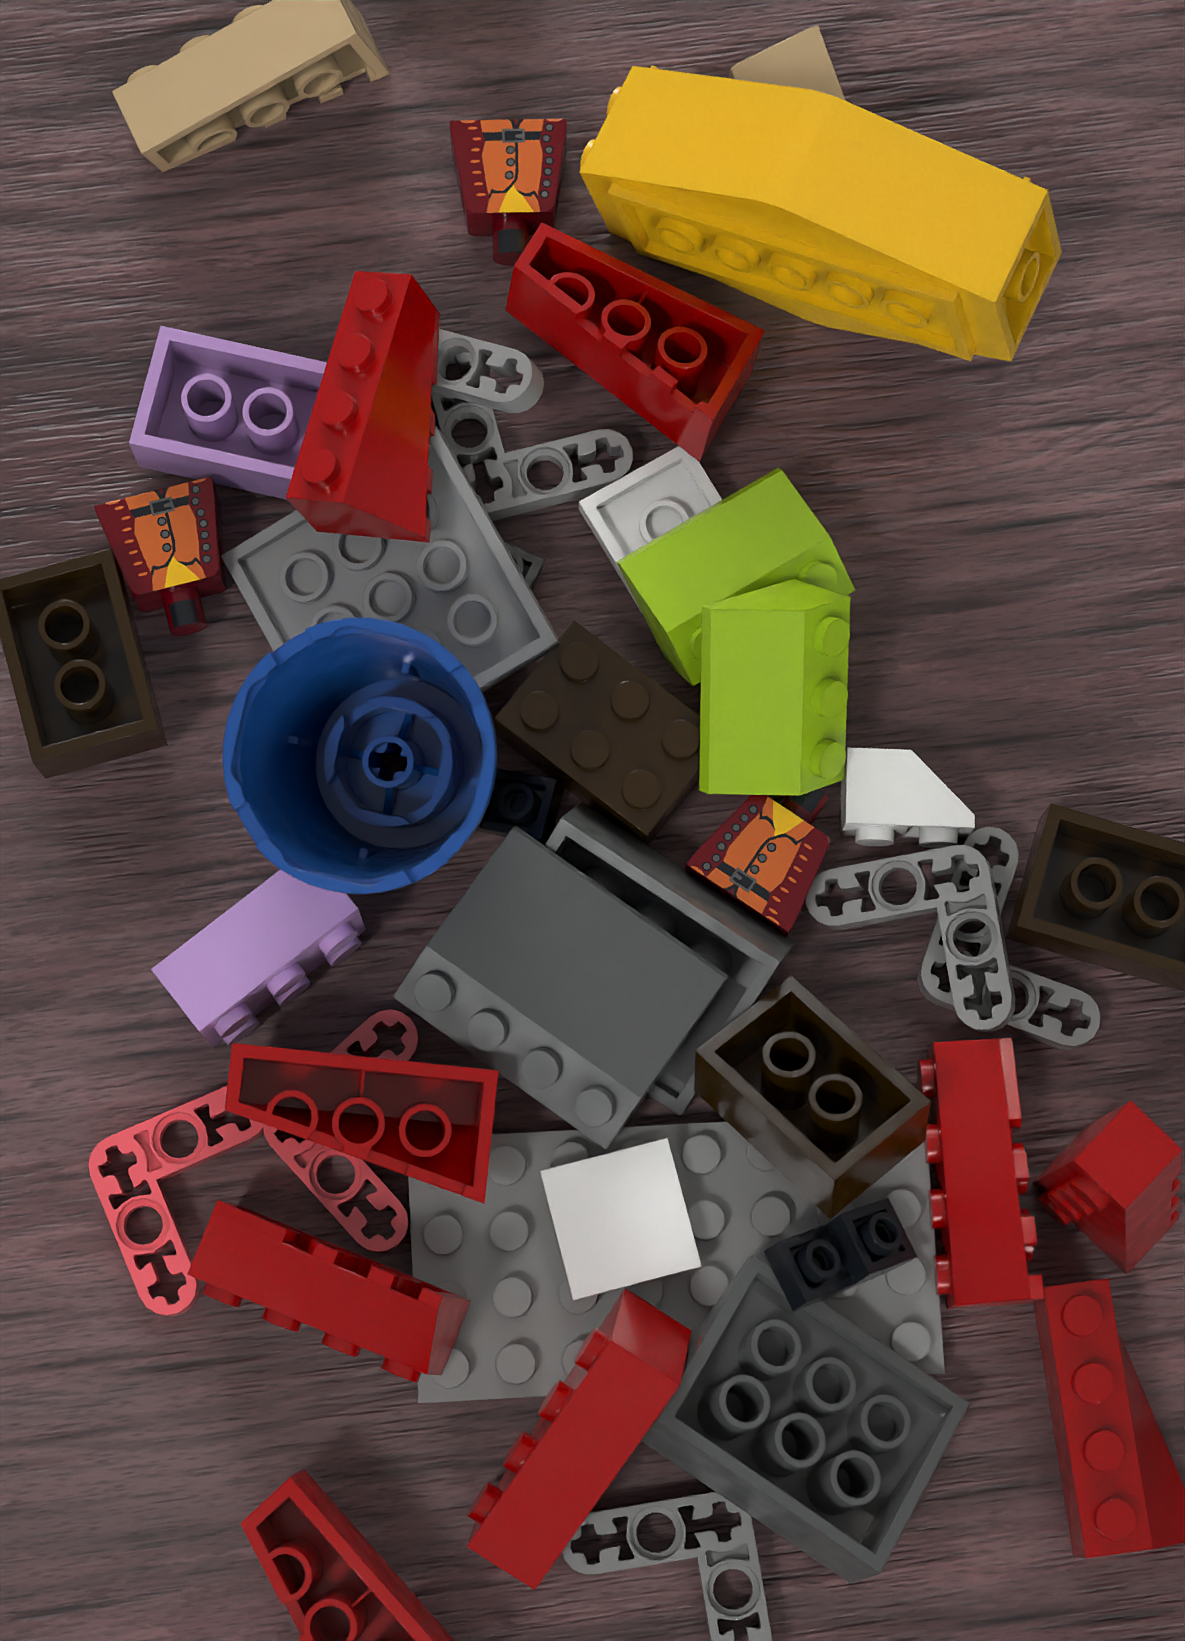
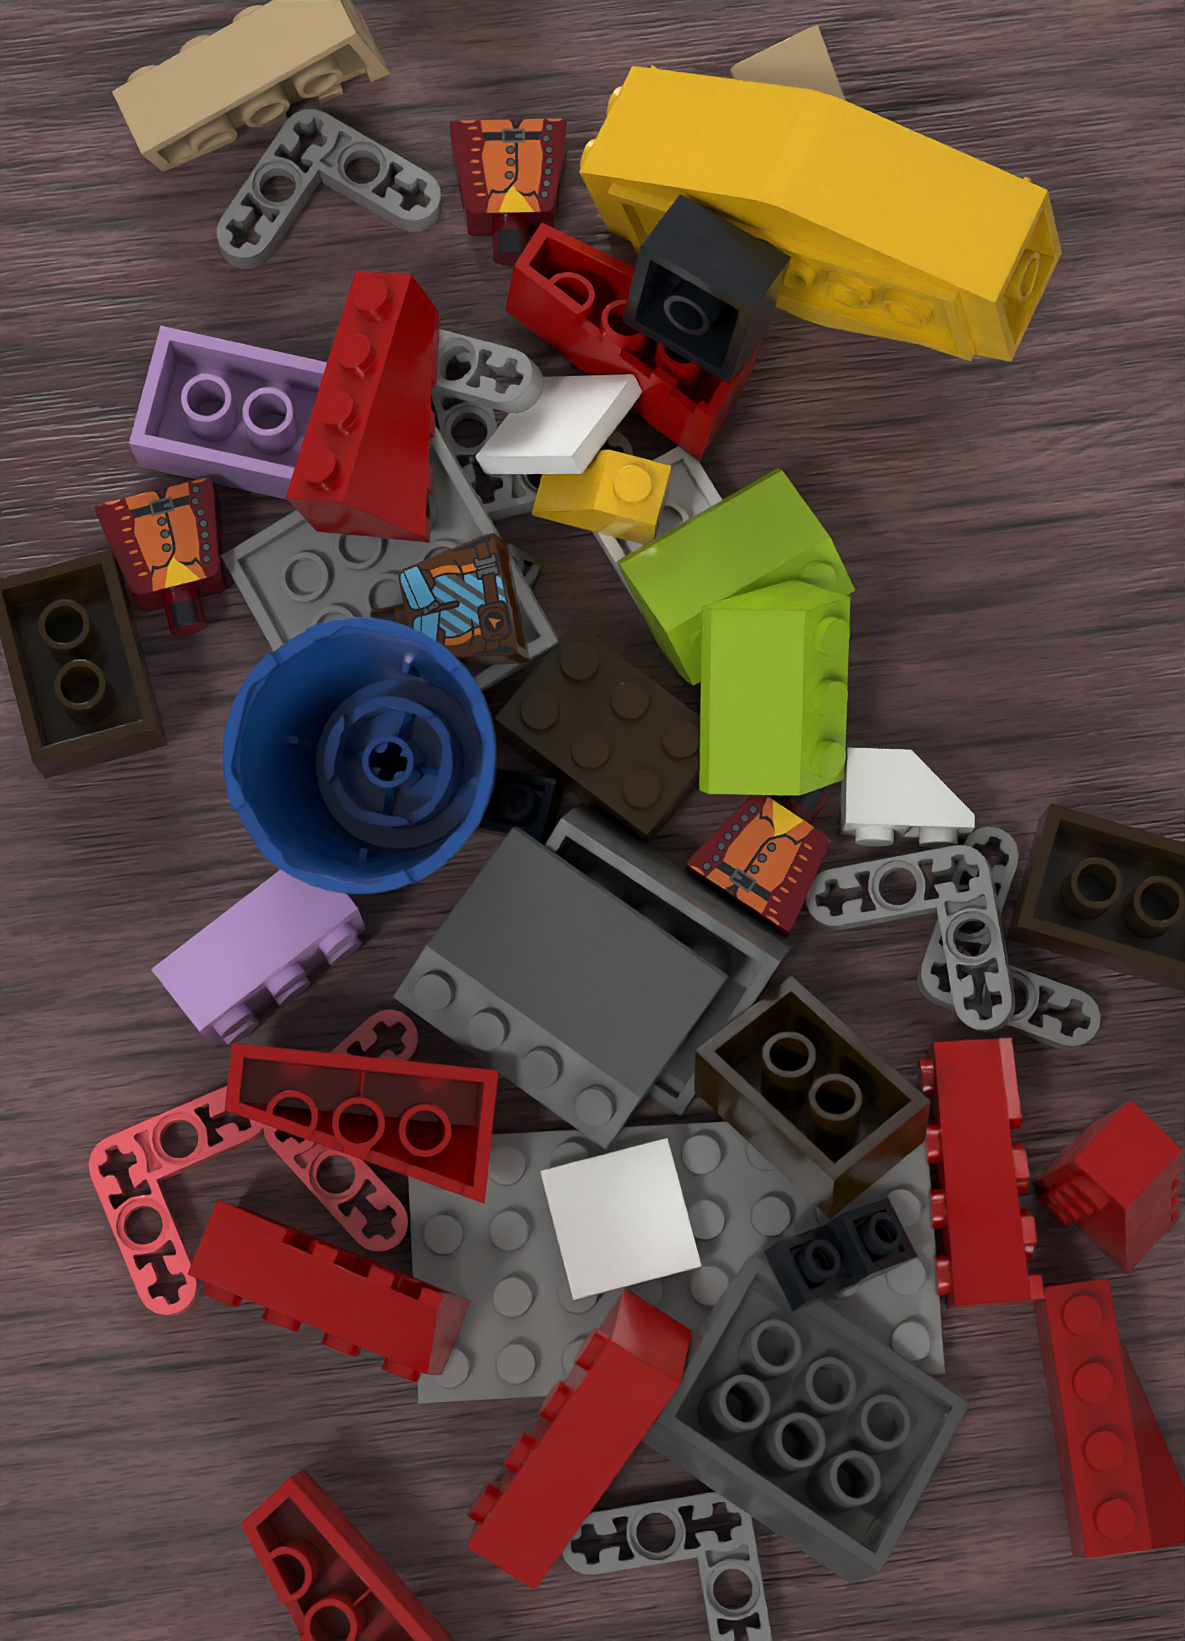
(328, 166): none -> light grey beam
(465, 603): none -> torso
(562, 427): none -> white tile
(611, 497): none -> yellow slope
(705, 288): none -> black brick

